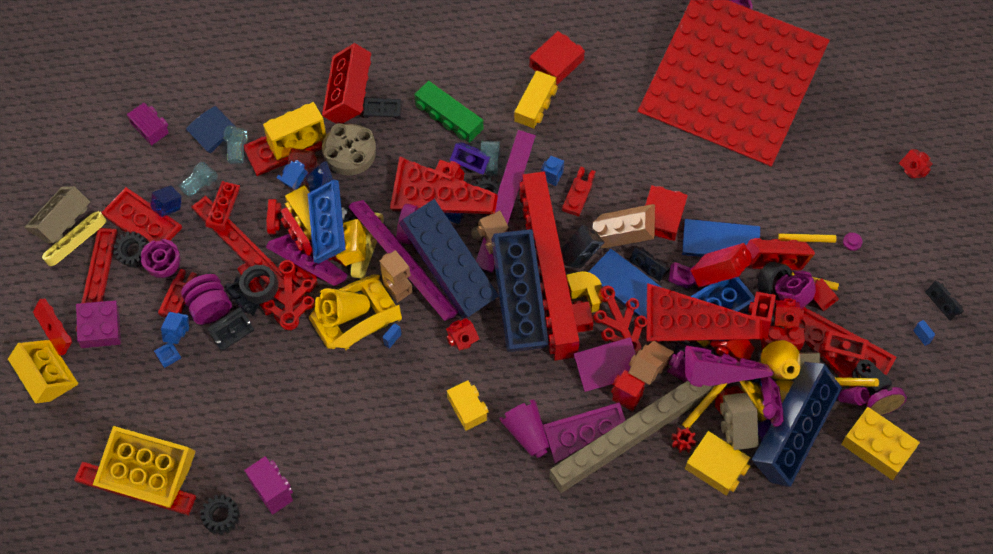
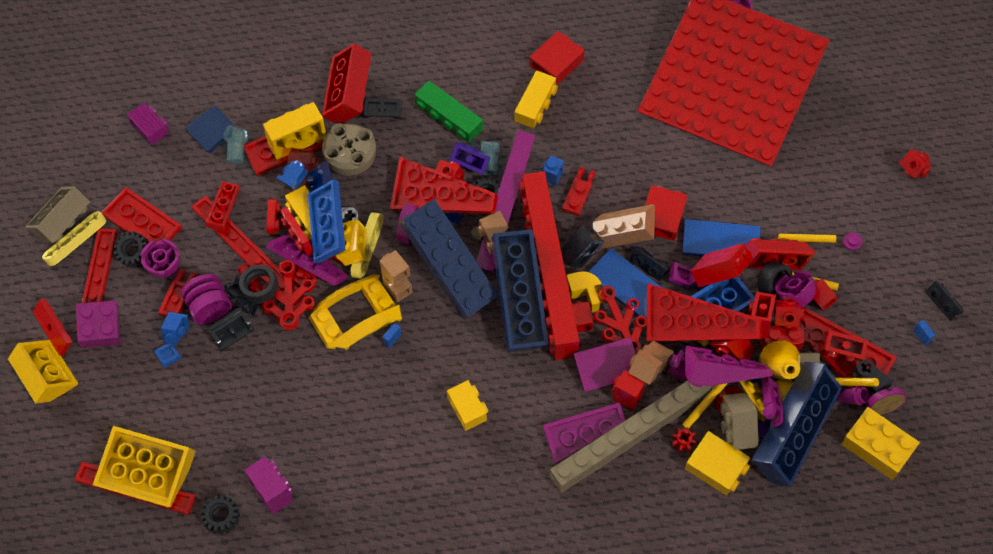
(165, 201): clear blue brick -> none
(201, 176): clear light blue piece -> none
(340, 306): yellow cone -> none
(390, 244): magenta tile -> none
(461, 334): red brick -> none
(527, 428): magenta cone -> none

